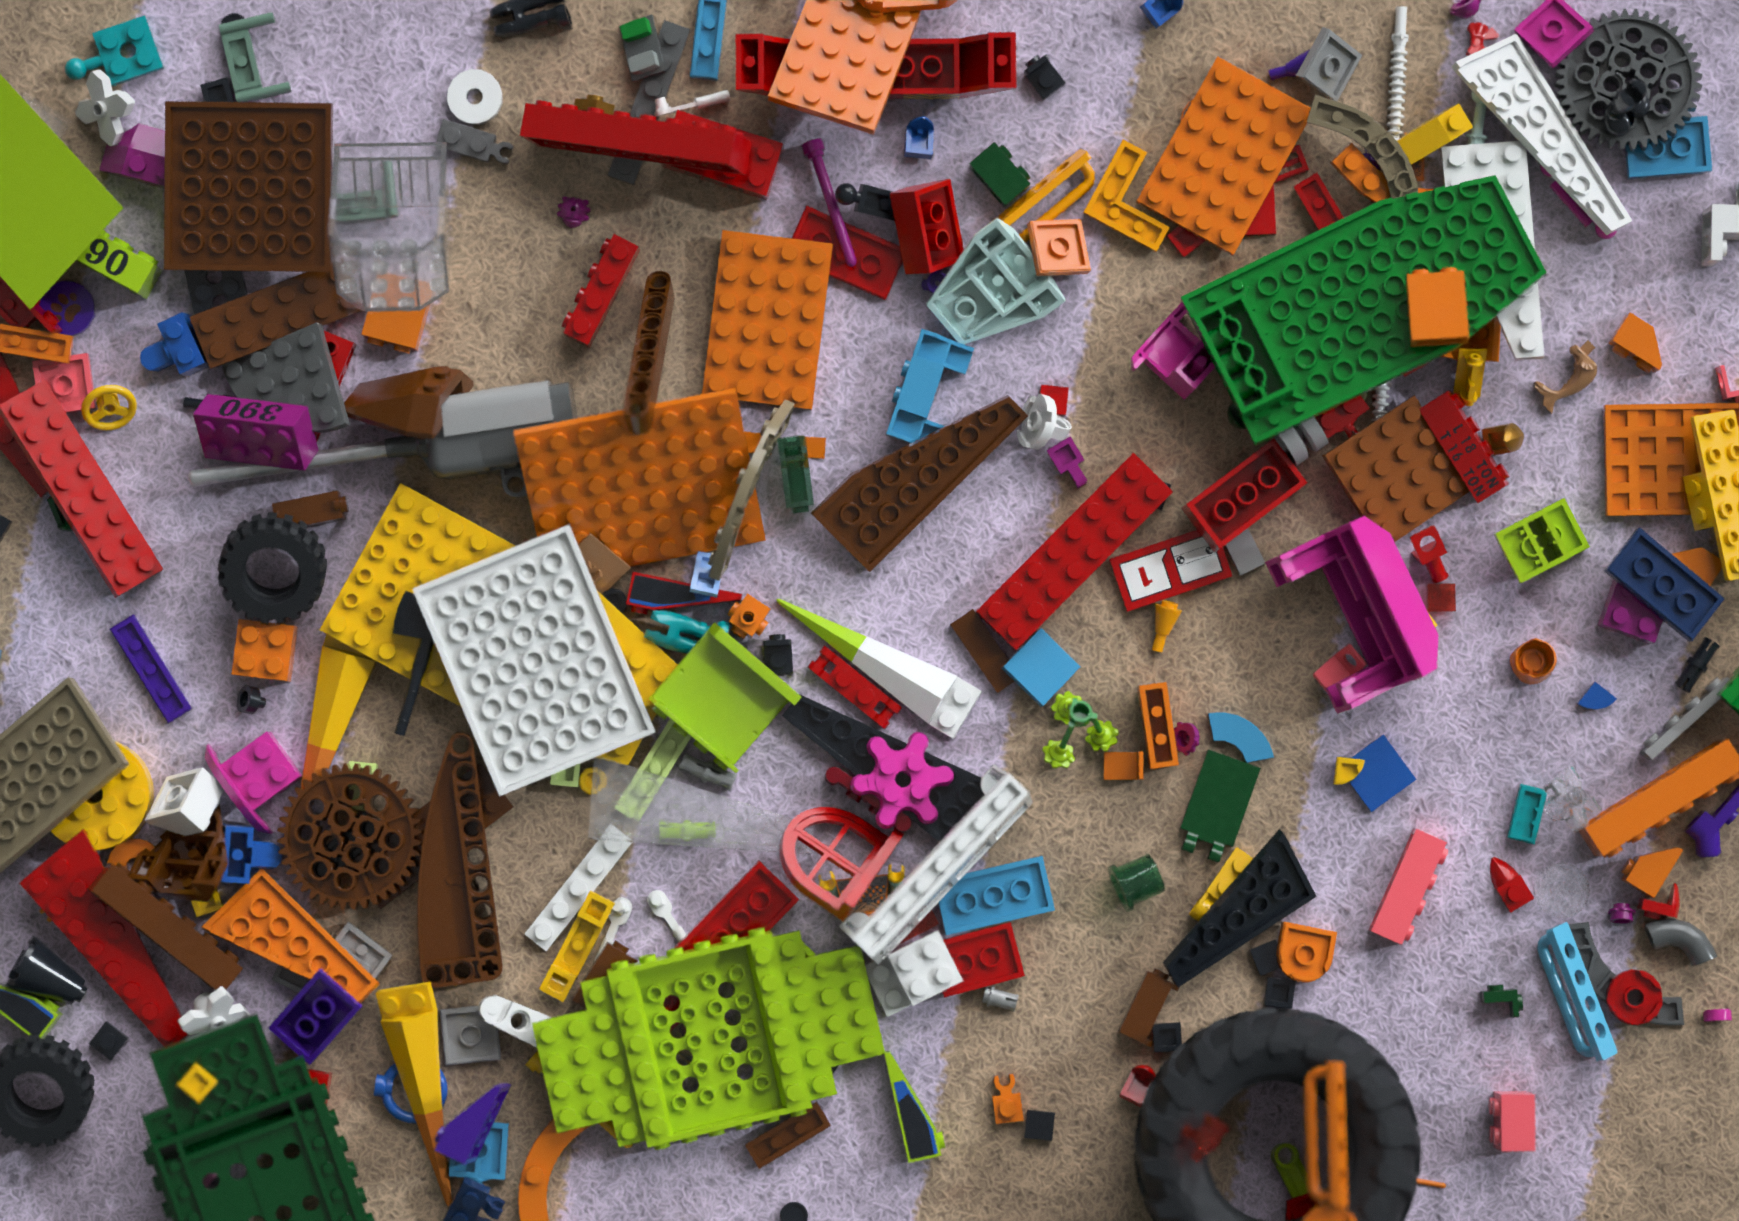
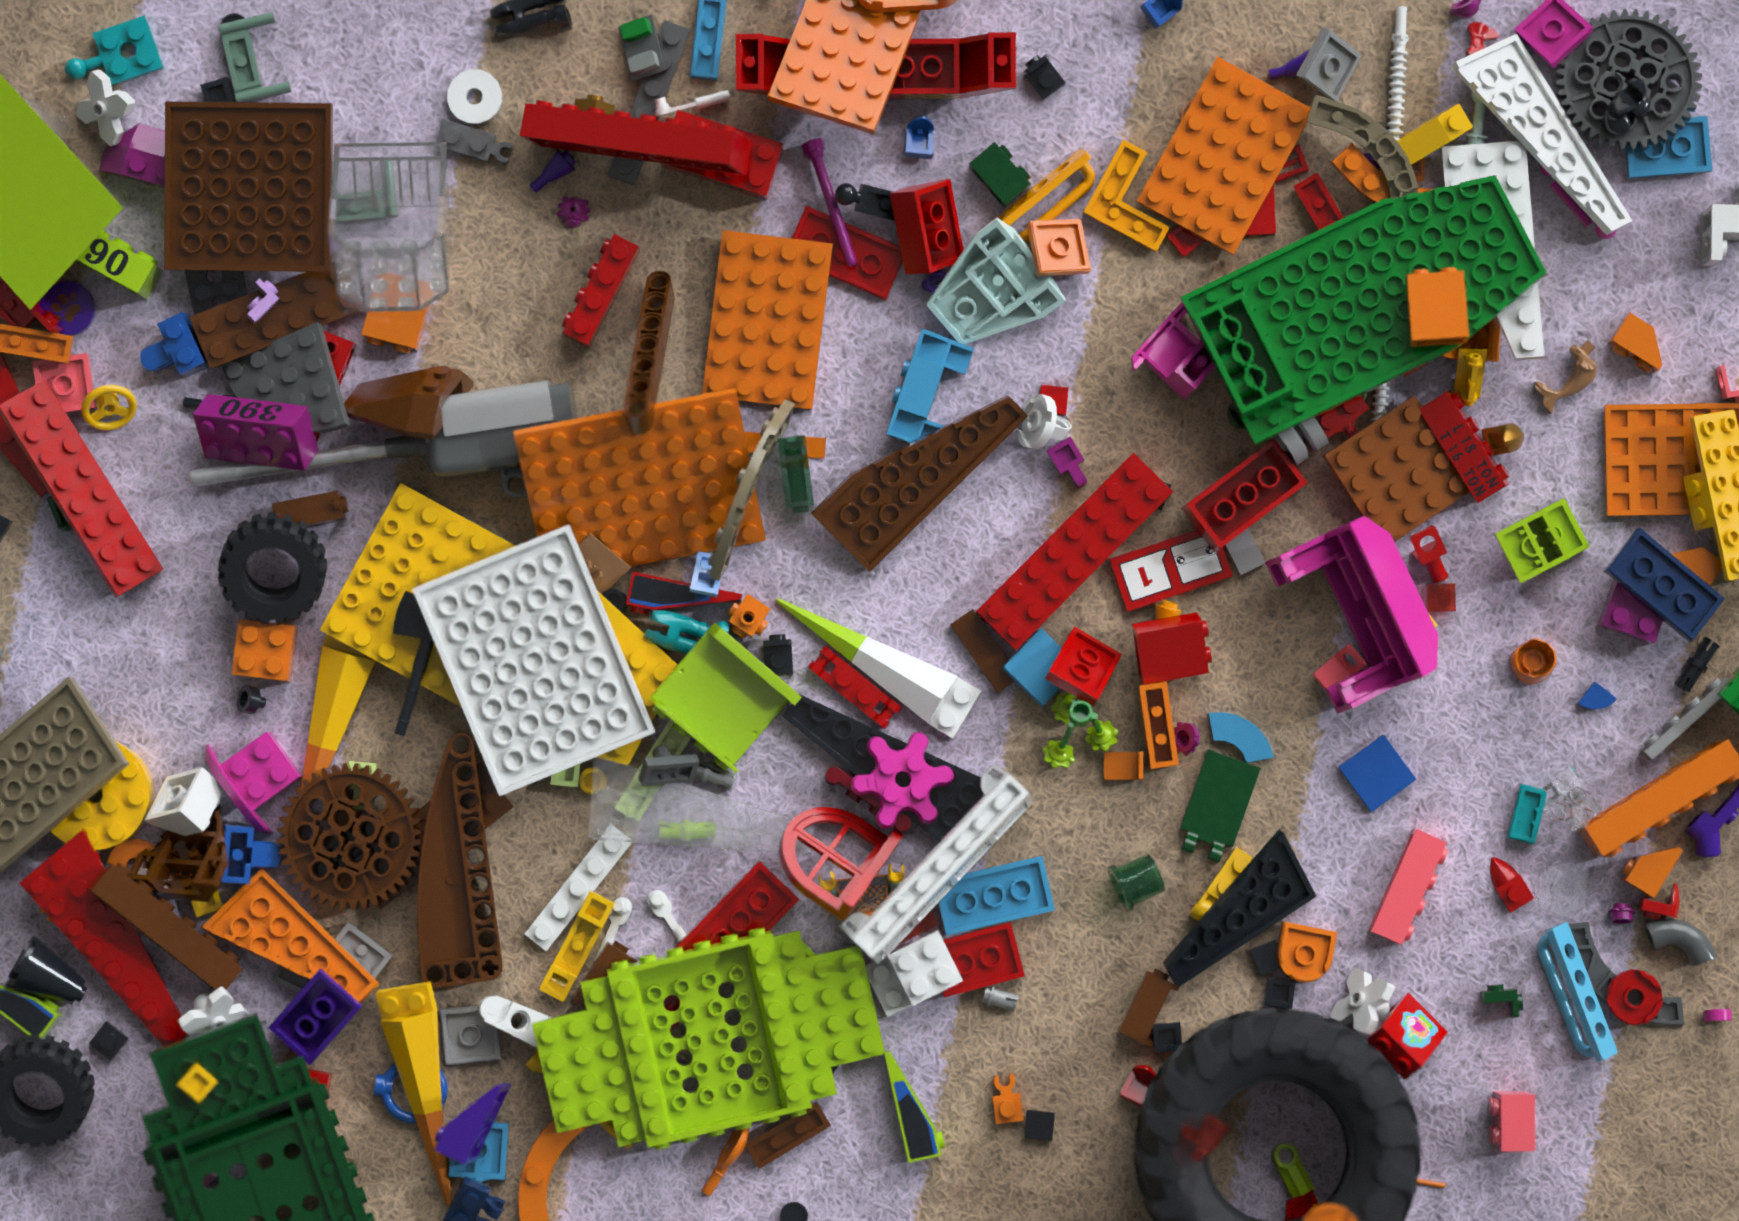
(151, 669): dark purple tile -> none
(260, 306): none -> lavender bracket
(559, 166): none -> dark purple cone
(668, 769): none -> dark grey tile
(726, 1158): none -> orange piece
(1083, 666): none -> red plate
(1171, 648): none -> red brick
(1337, 1134): orange piece -> none
(1346, 769): yellow tile -> none
(1366, 1002): none -> white plant
(1407, 1036): none -> red panel

